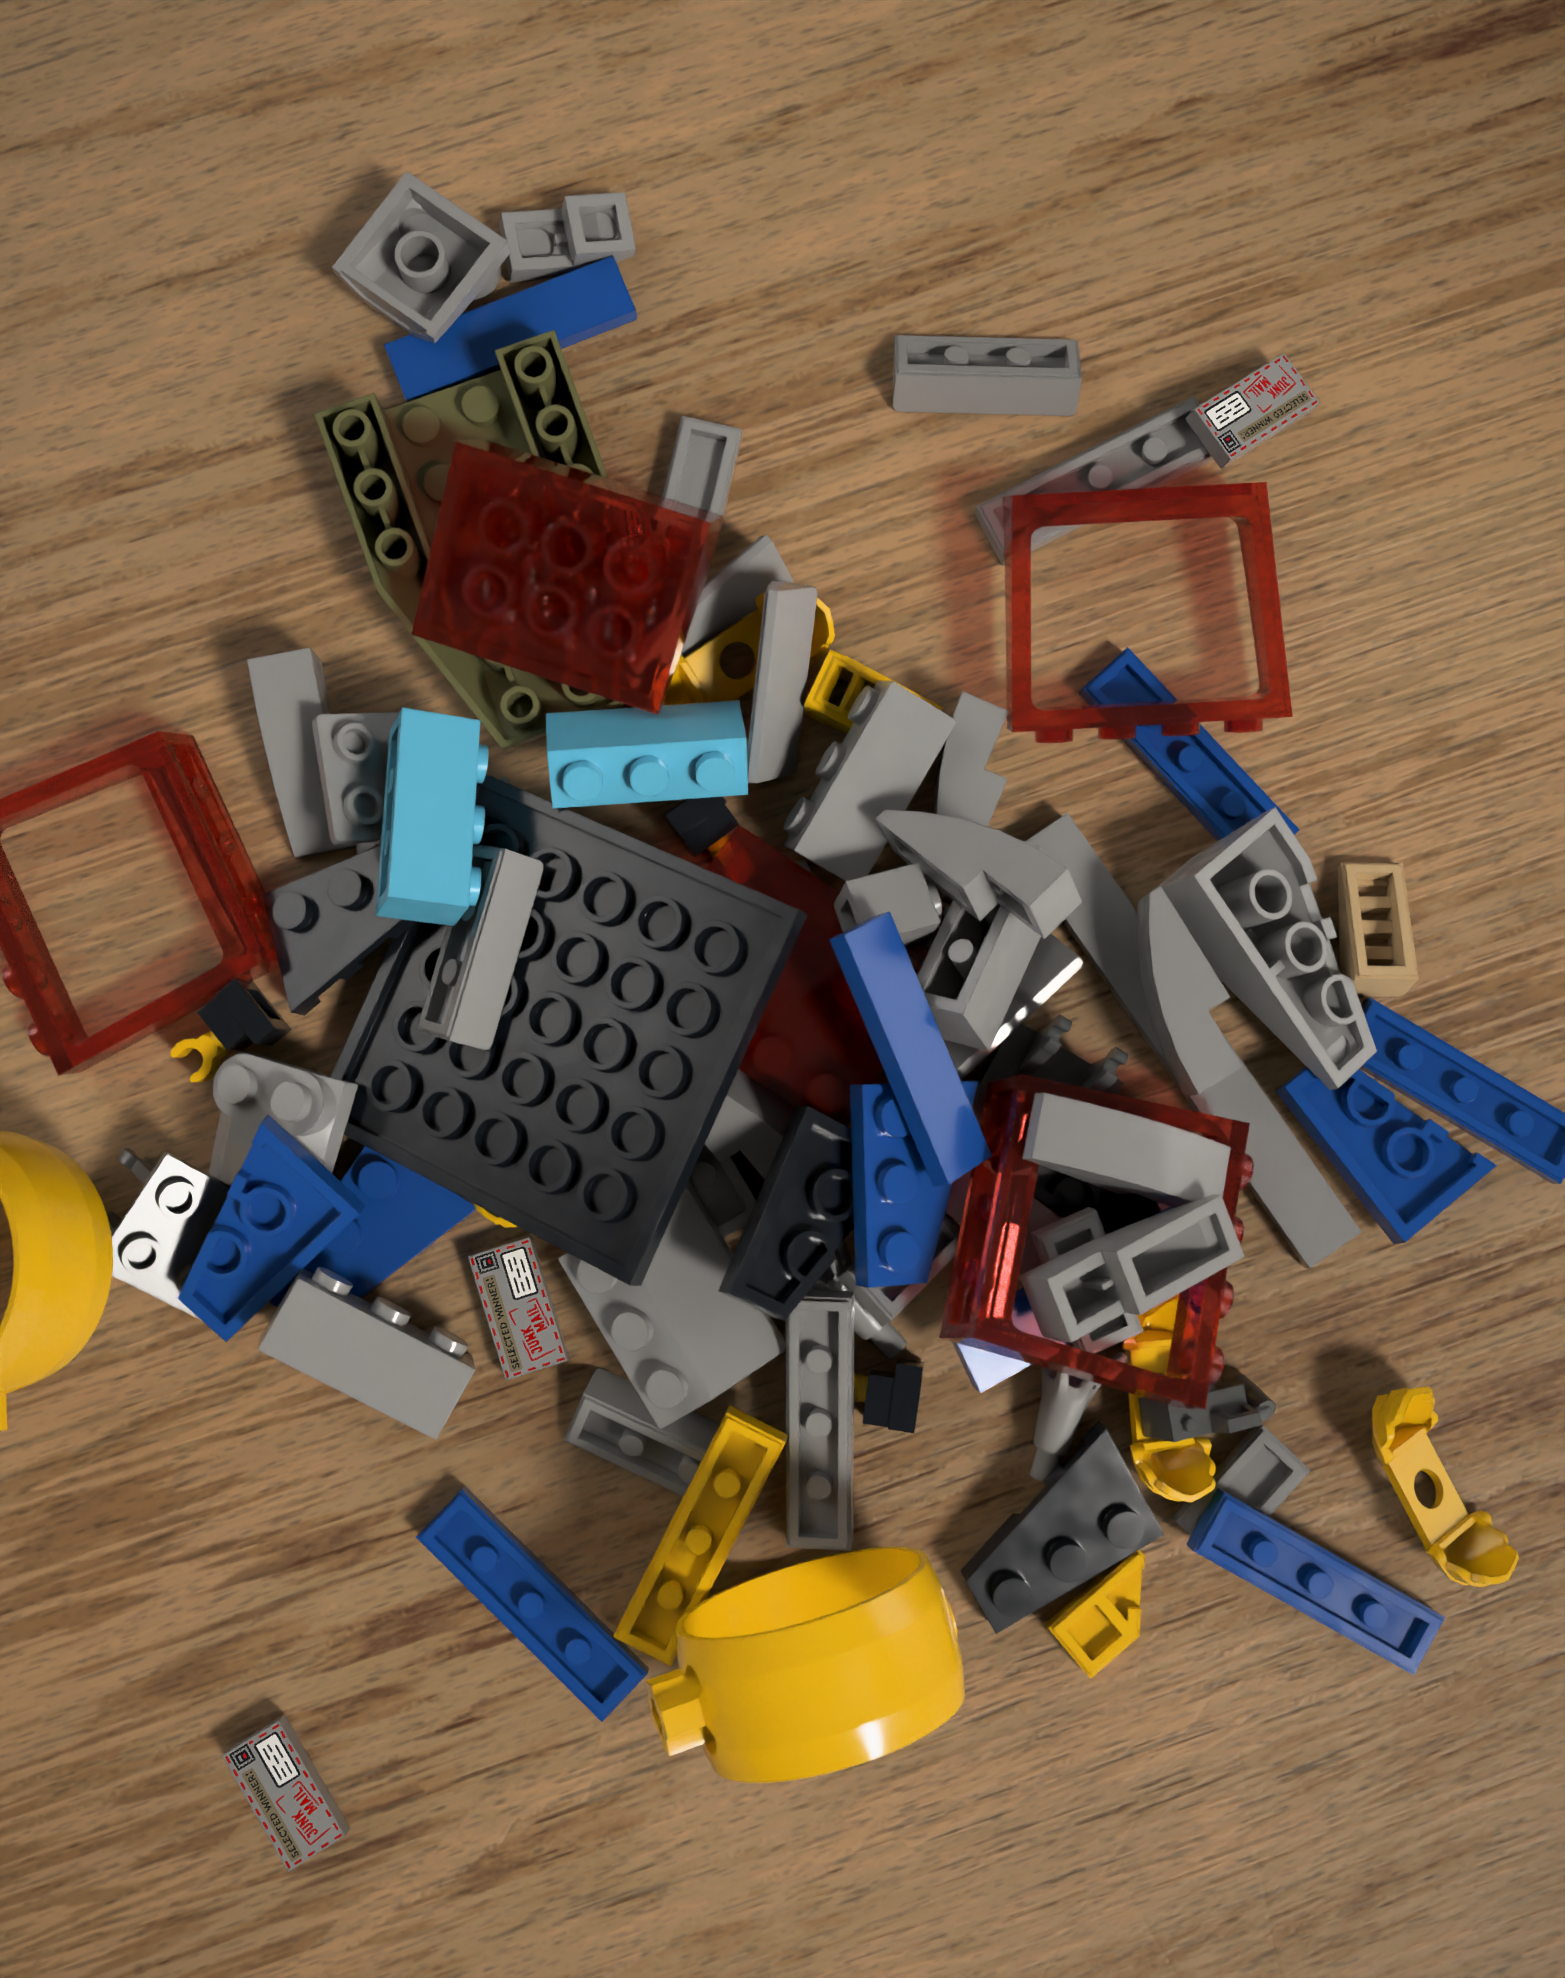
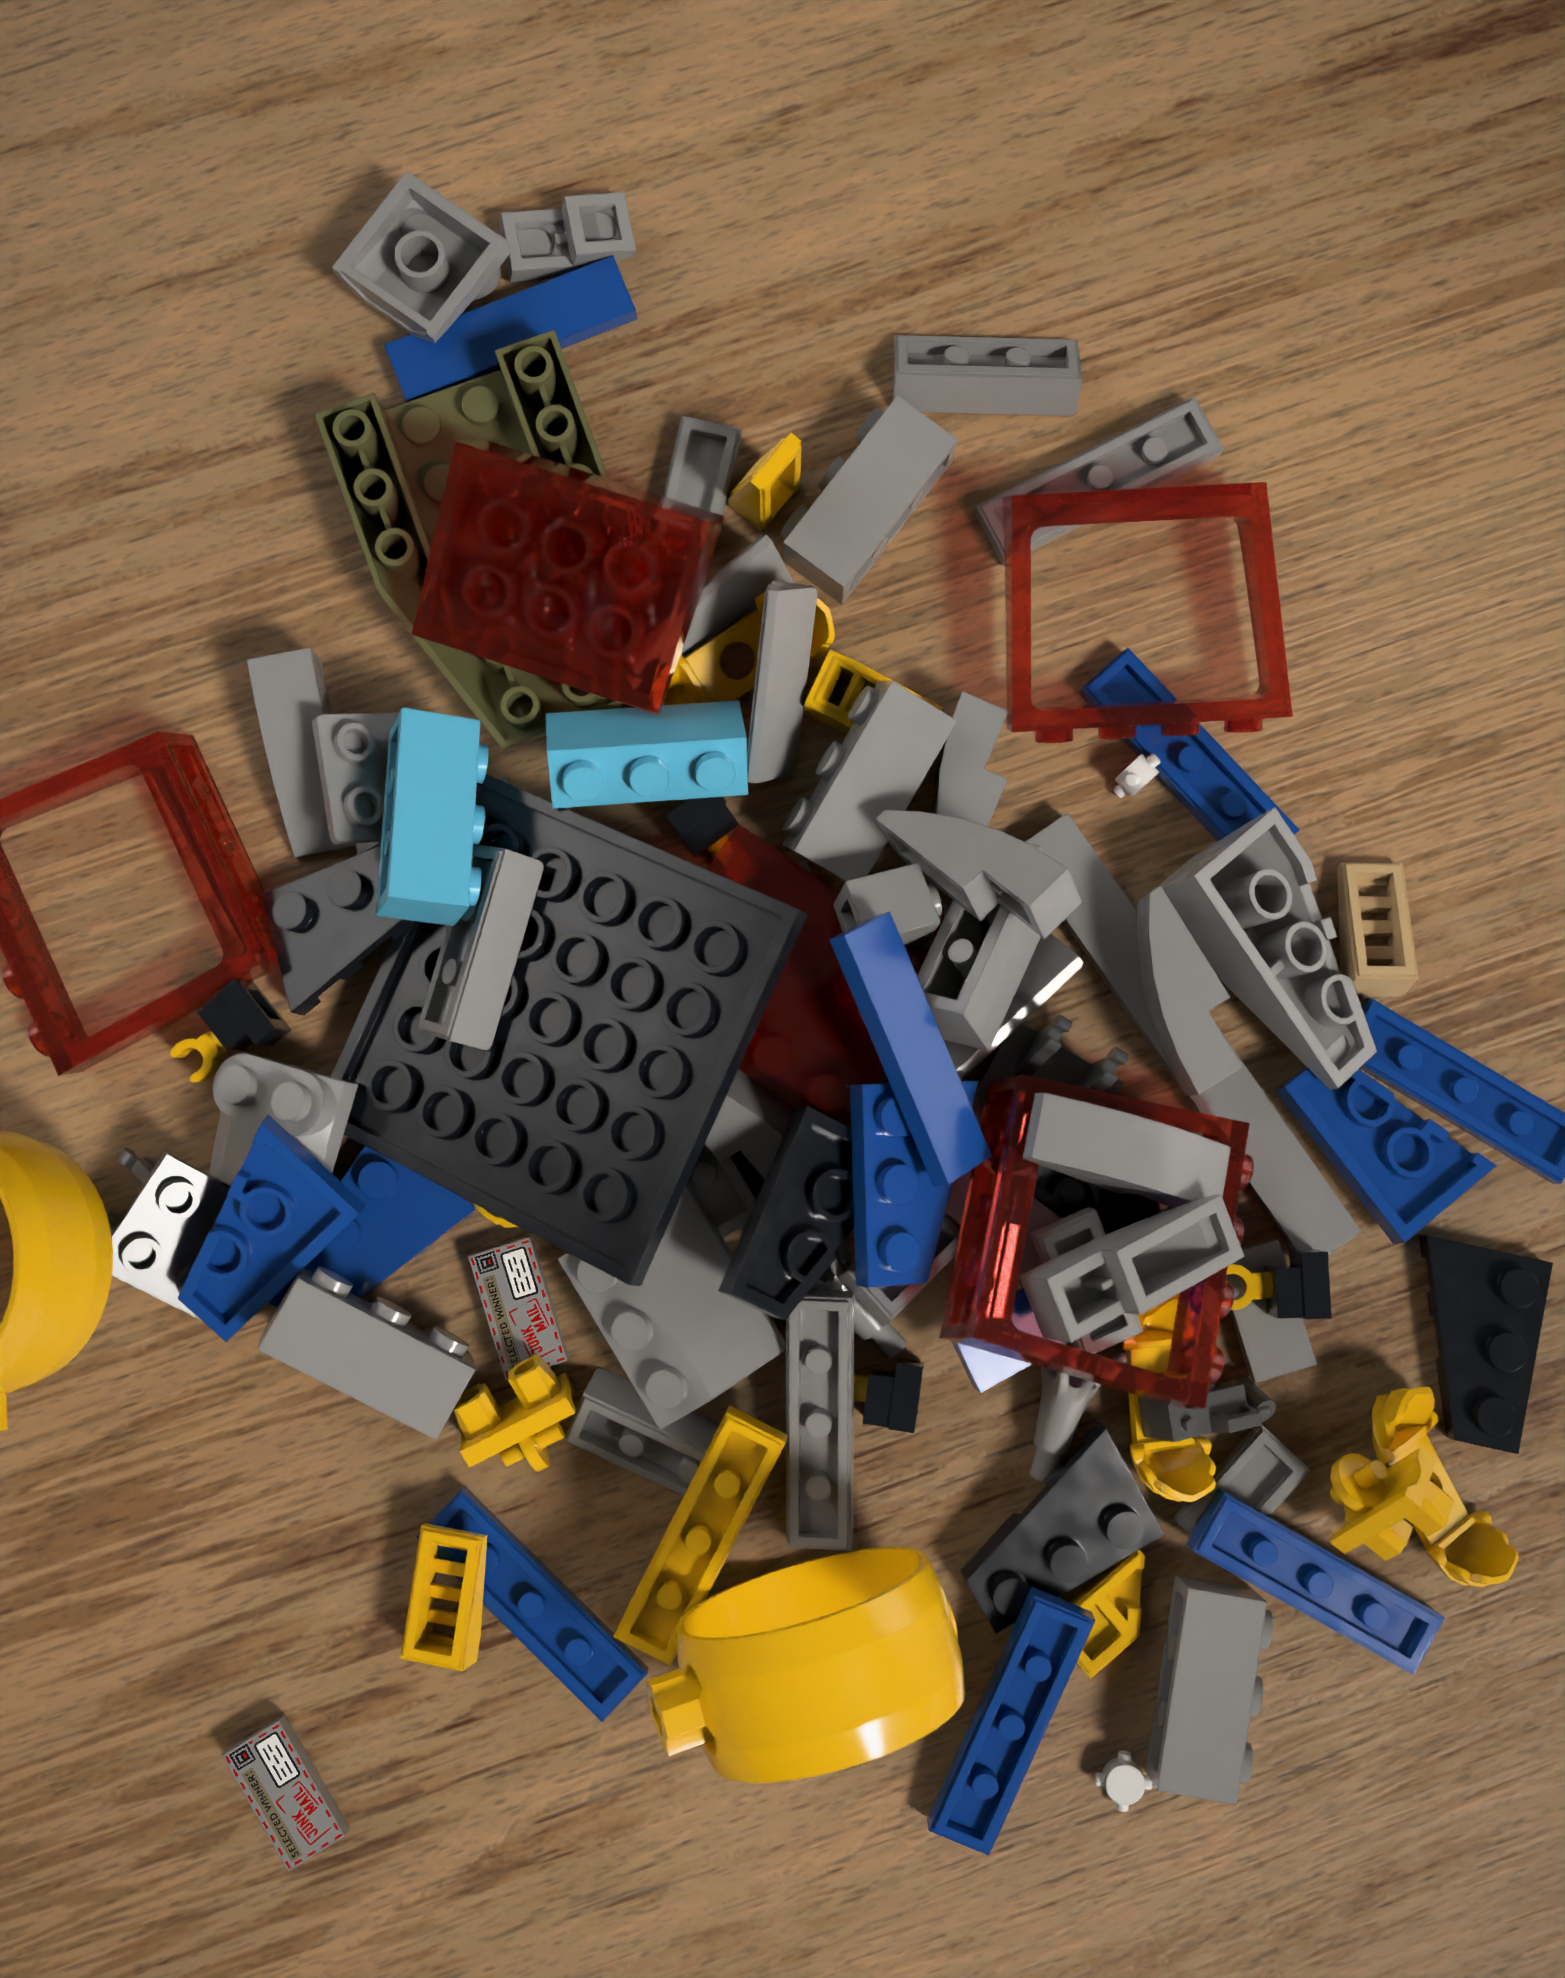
(419, 1641): none -> yellow slope
(523, 1424): none -> yellow hips
(769, 483): none -> yellow slope
(867, 498): none -> light grey brick
(1010, 1720): none -> blue tile
(1123, 1781): none -> white piece
(1136, 775): none -> white piece
(1208, 1690): none -> light grey brick
(1252, 411): light grey tile -> none
(1268, 1343): none -> light grey tile
(1291, 1289): none -> black piece
(1381, 1498): none -> yellow hips
(1487, 1336): none -> black wing

